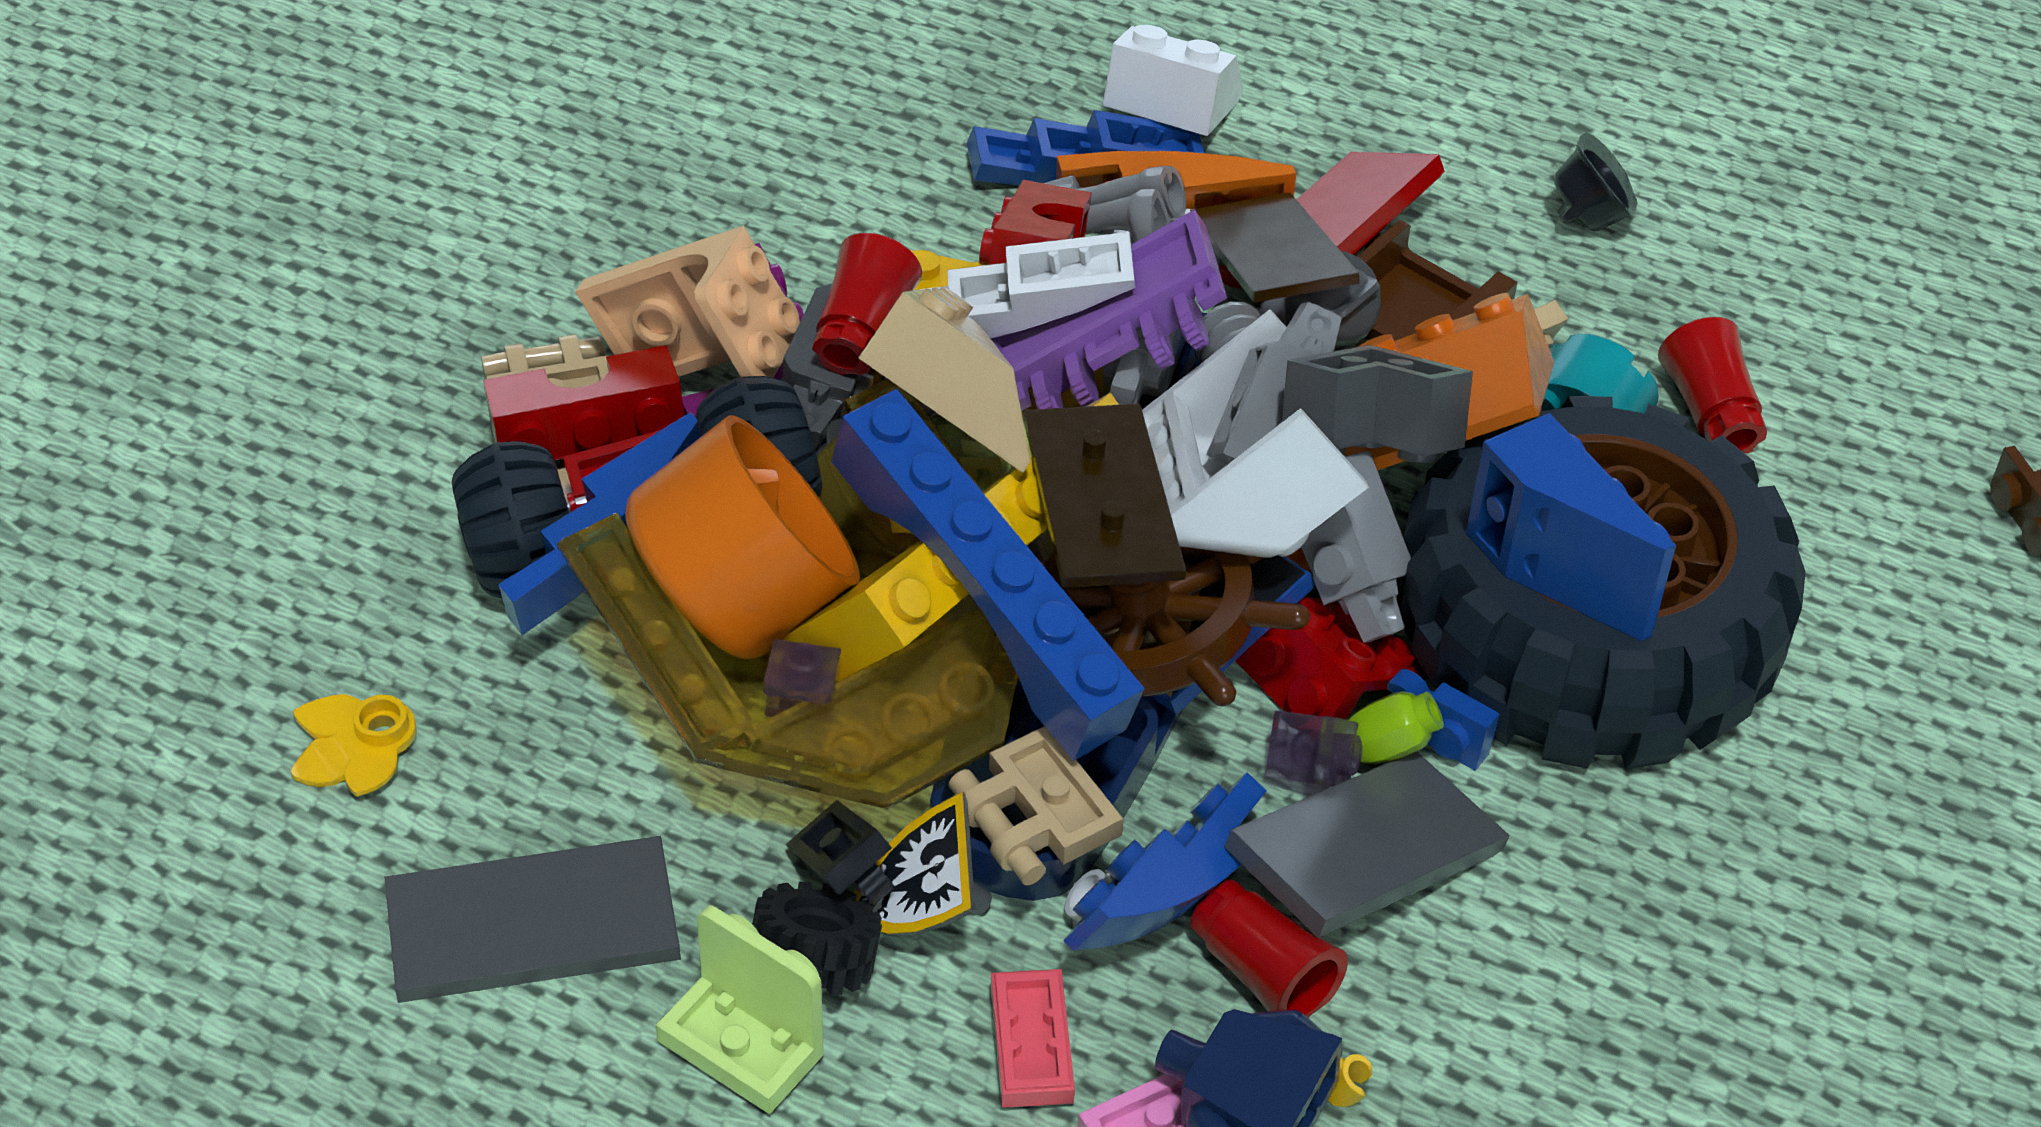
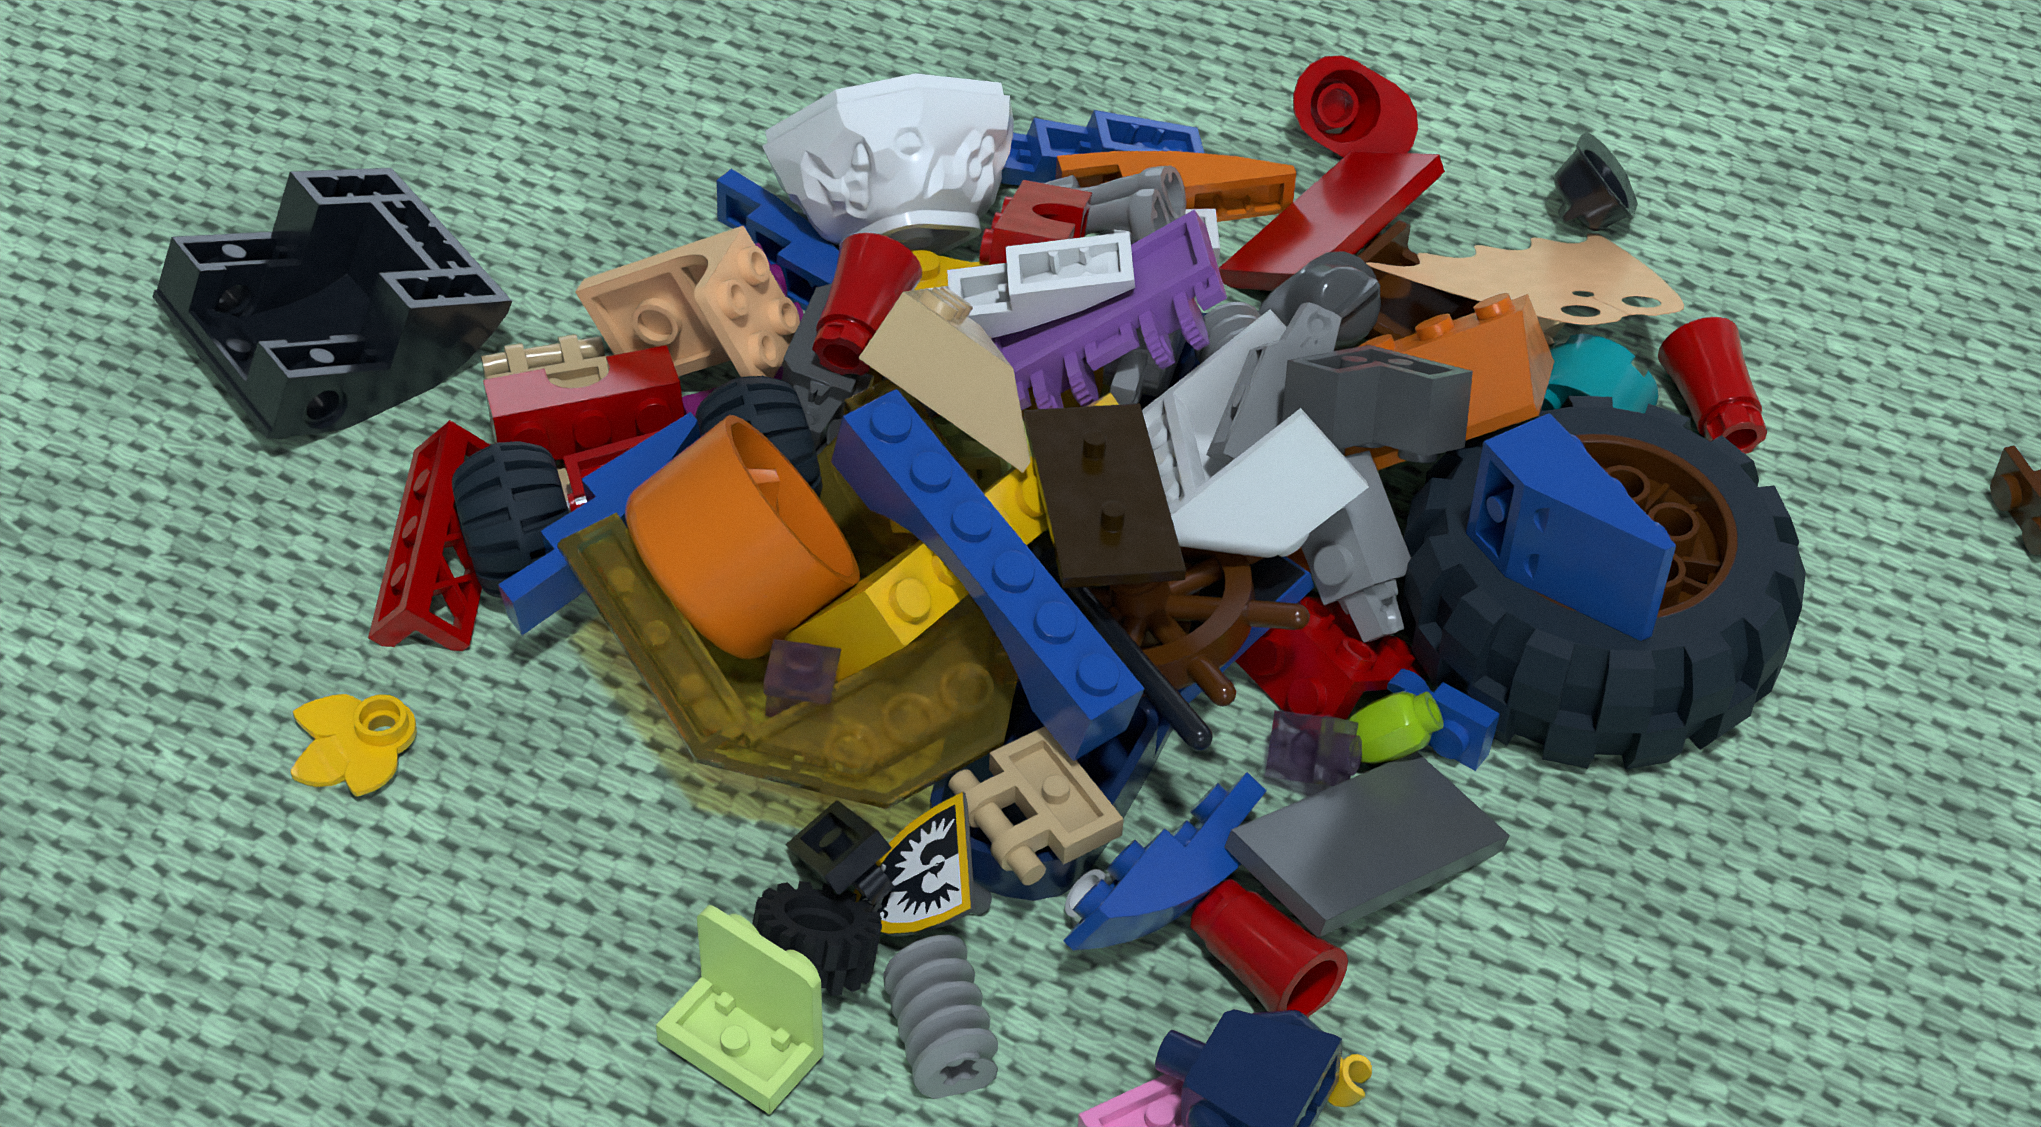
(336, 307): none -> black slope
(415, 558): none -> red fence
(530, 919): dark grey tile -> none
(782, 233): none -> blue slope
(897, 159): none -> white rock
(941, 1017): none -> light grey piece
(1032, 1038): coral plate -> none
(1157, 687): none -> black piece
(1172, 79): white slope -> none
(1275, 248): piece -> none
(1348, 94): none -> red piece
(1549, 276): none -> light nougat piece

